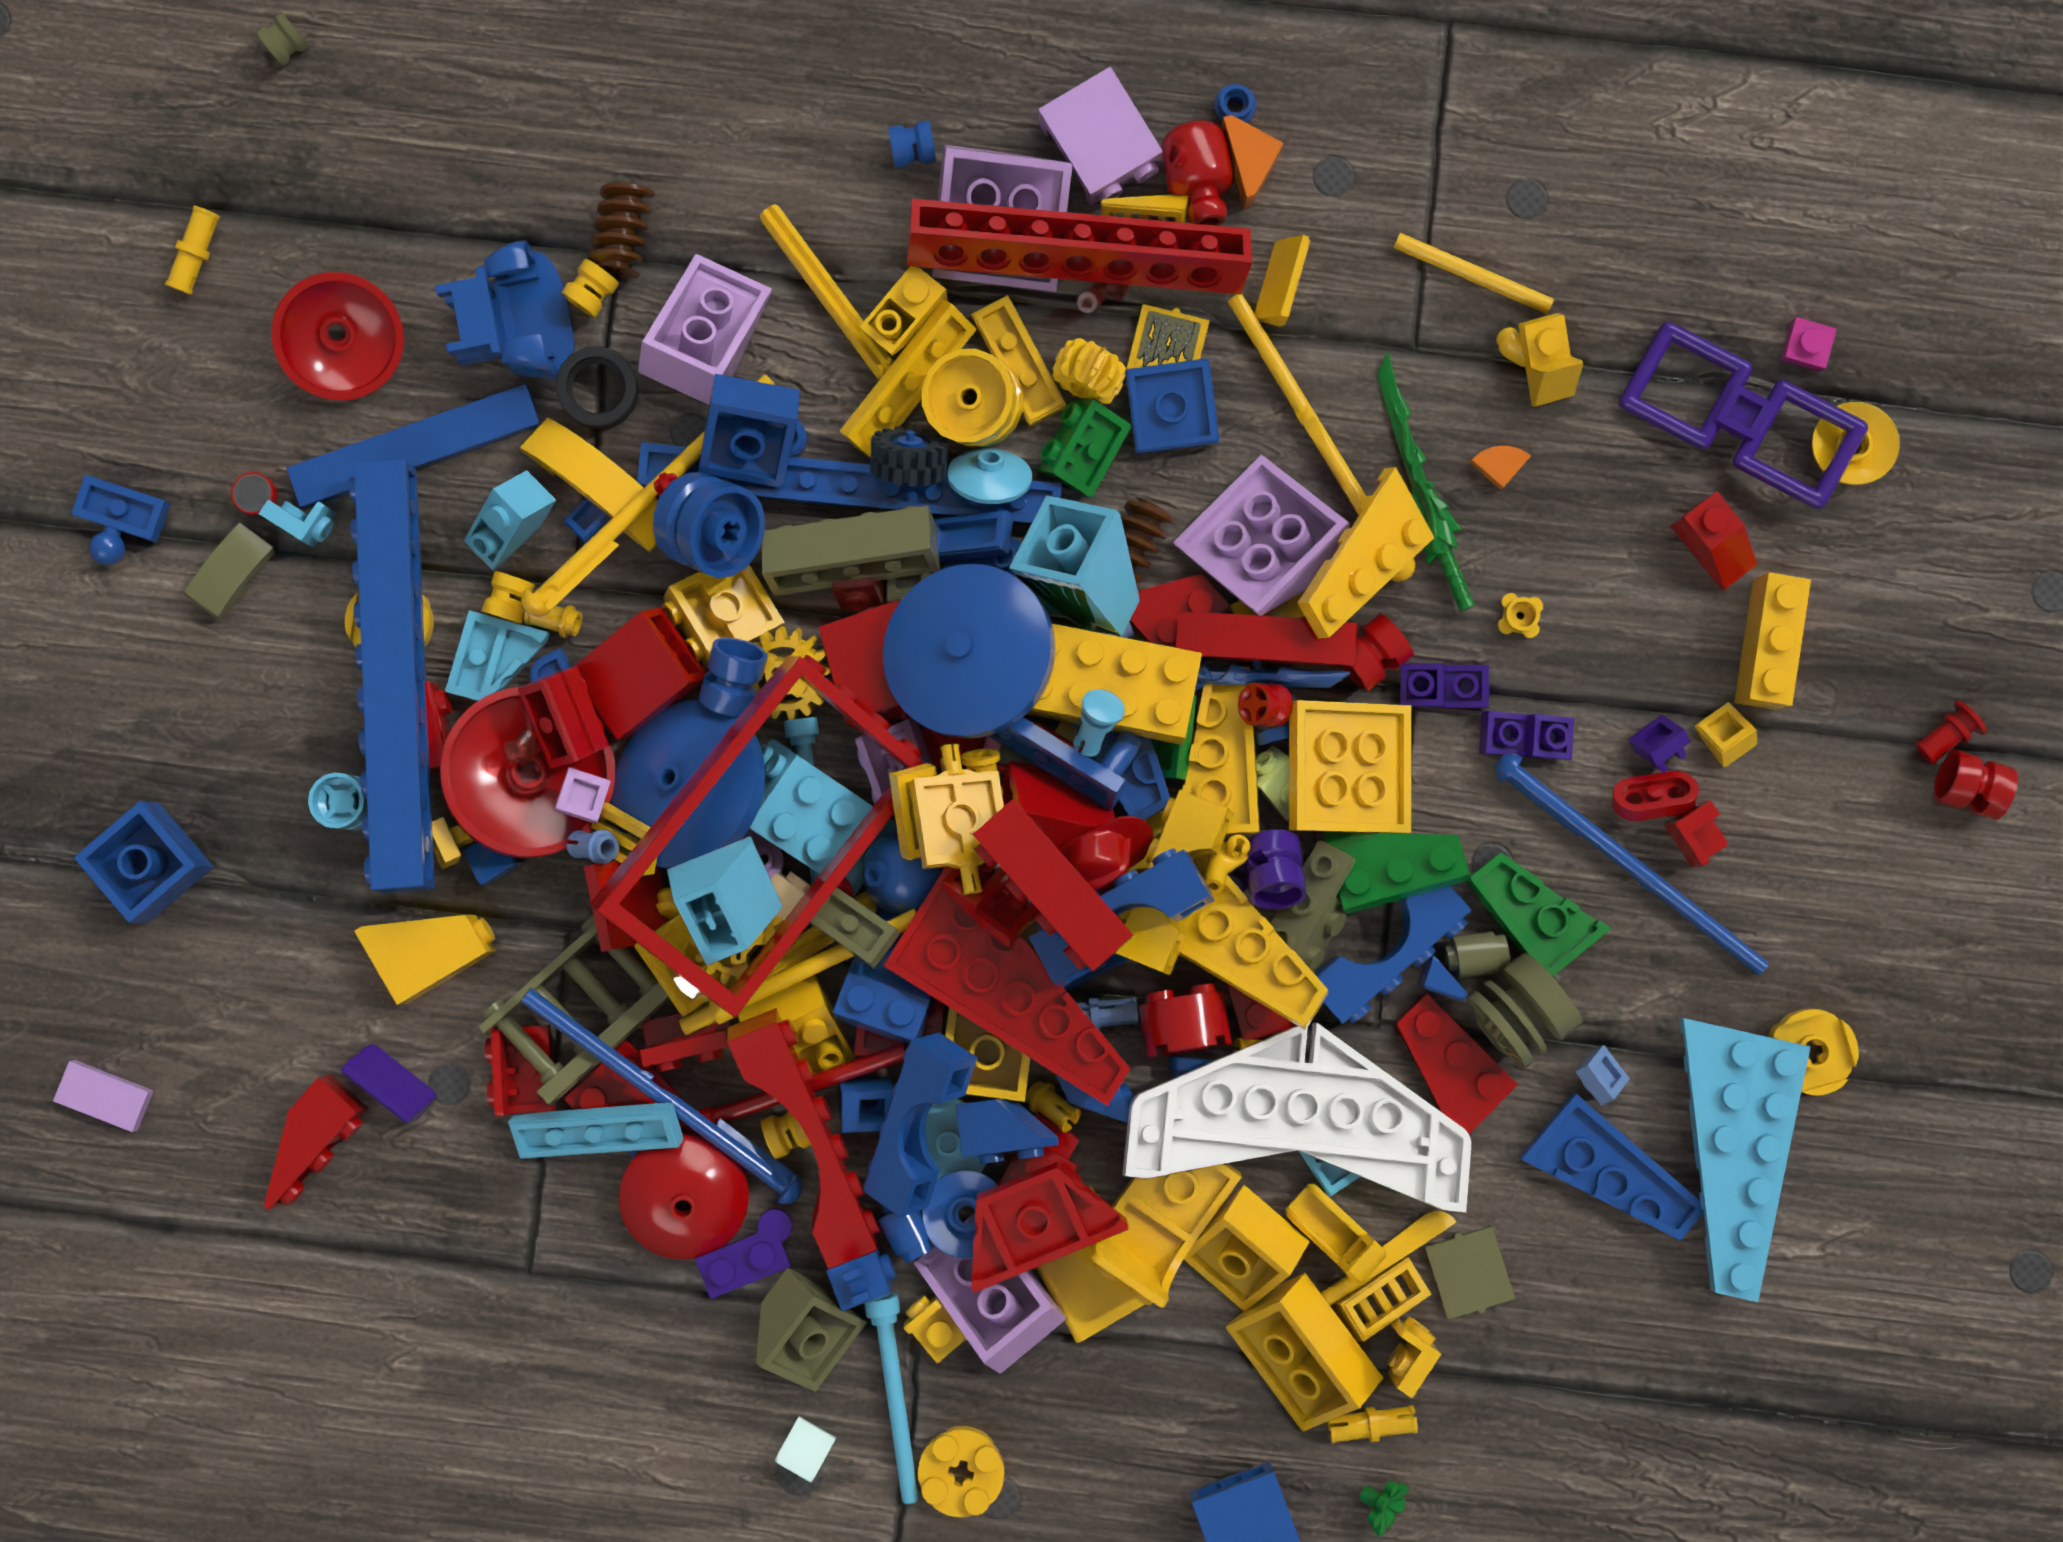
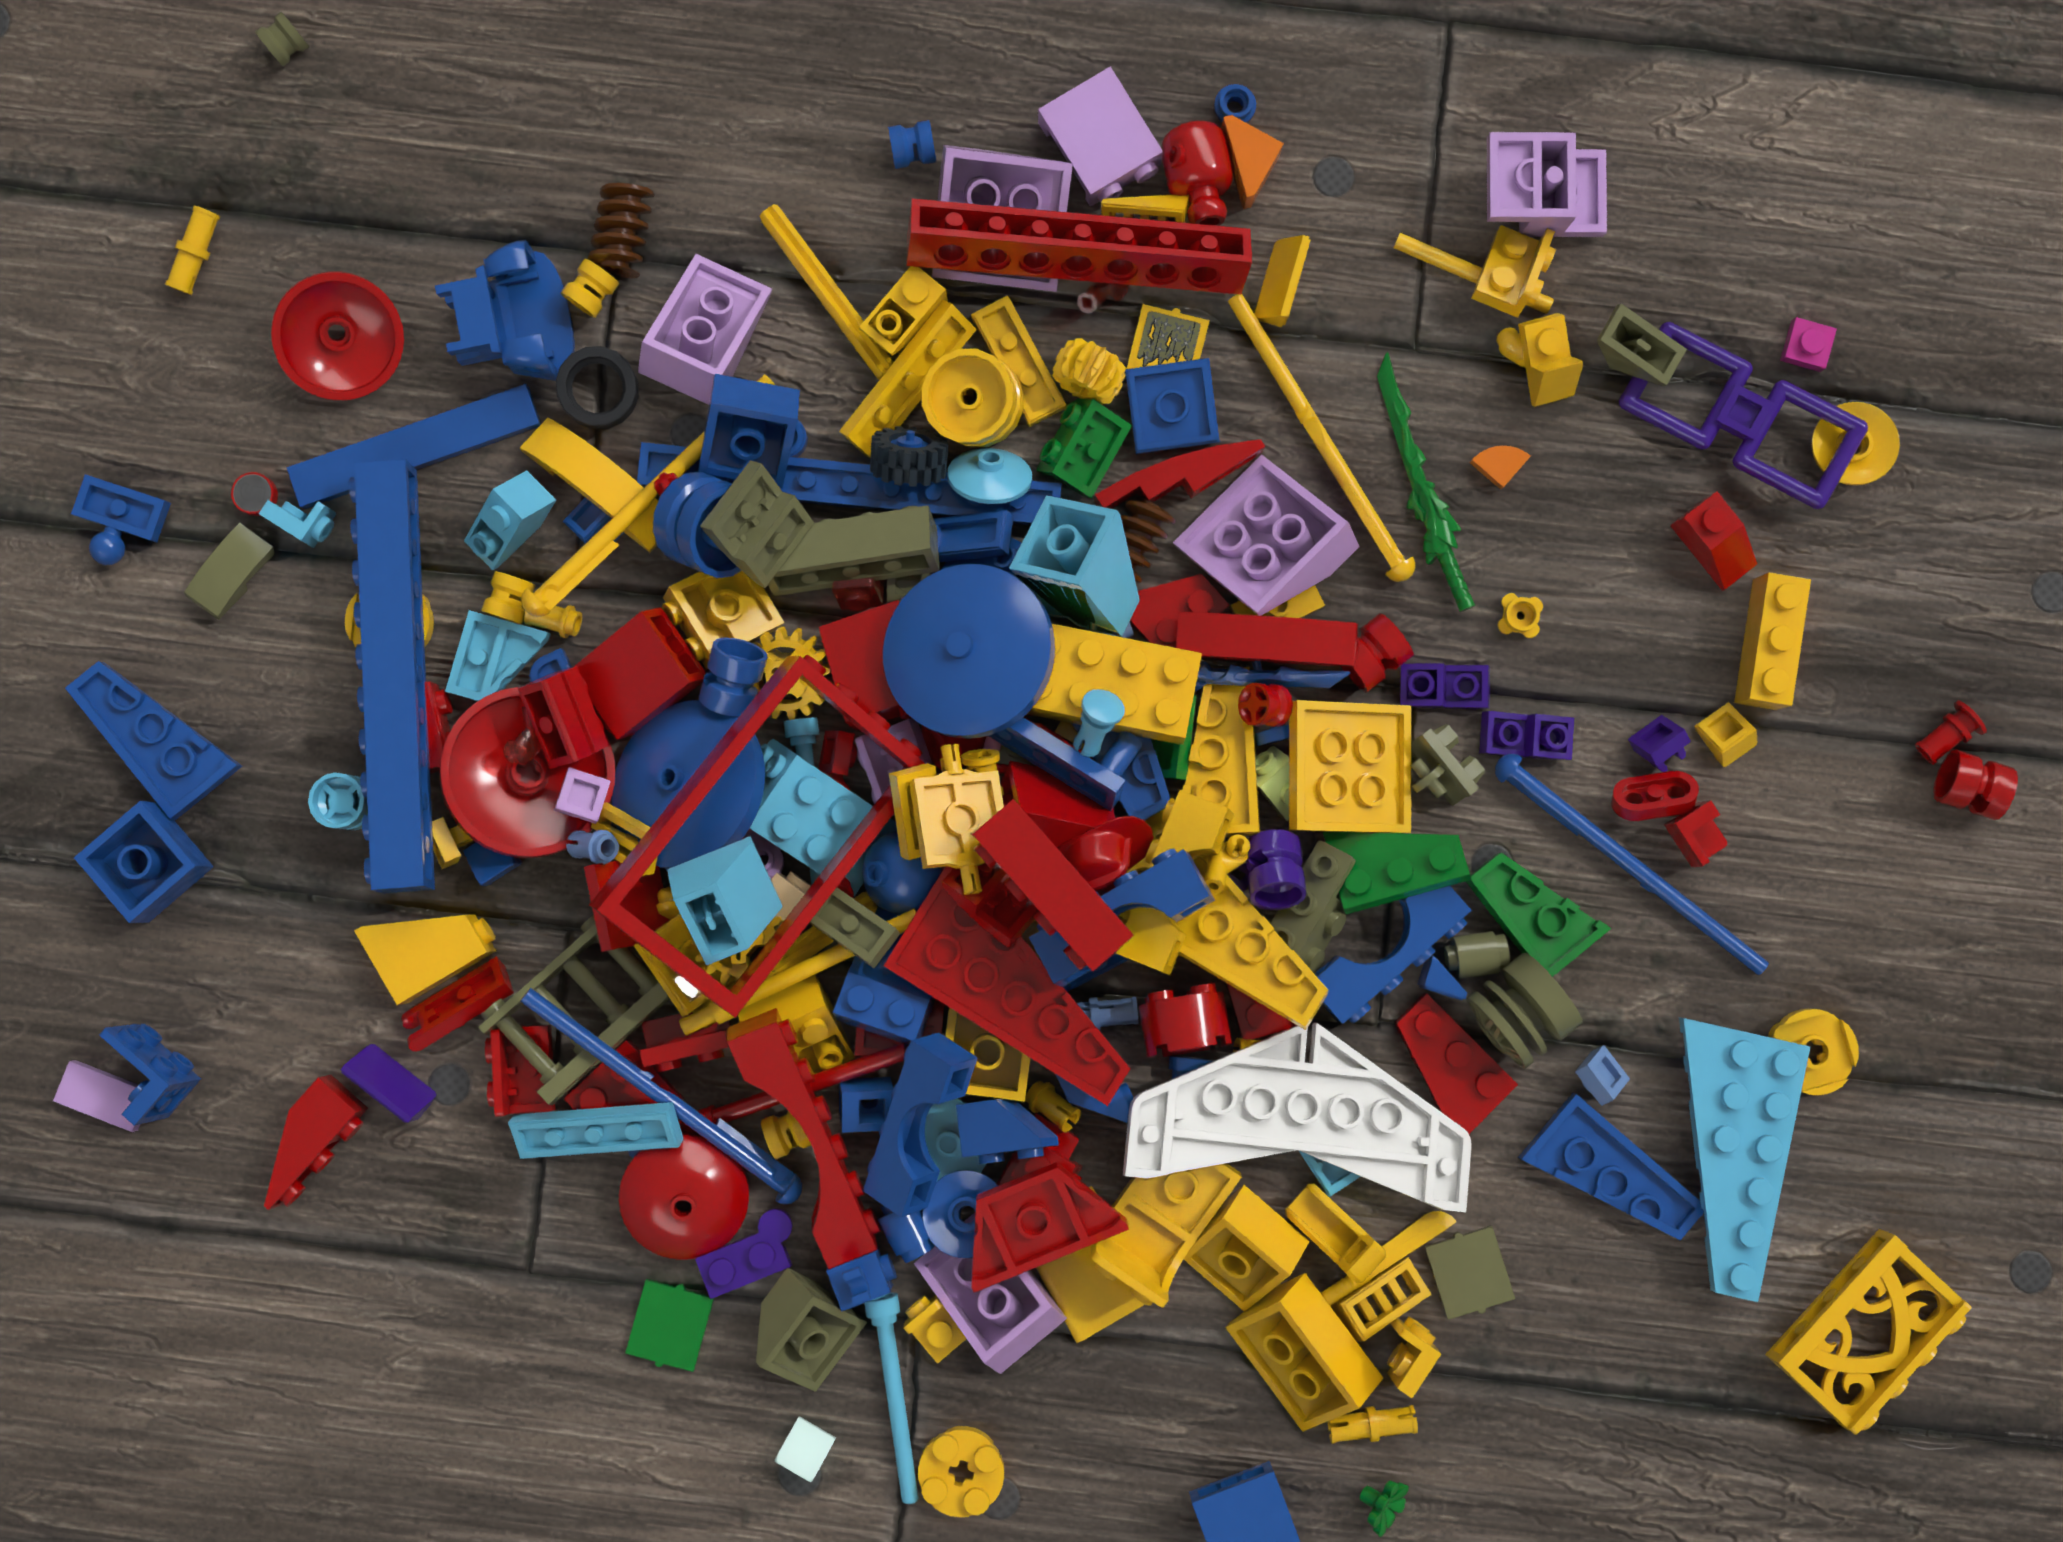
(155, 744): none -> blue wing
(168, 1072): none -> blue bracket
(457, 1004): none -> red hinge
(669, 1325): none -> green piece
(757, 524): none -> olive slope
(838, 755): none -> red plate
(1192, 470): none -> red slope
(1368, 555): yellow wing -> none
(1439, 767): none -> olive hips
(1513, 270): none -> yellow bracket
(1546, 184): none -> lavender bracket
(1639, 347): none -> olive slope
(1906, 1353): none -> yellow fence

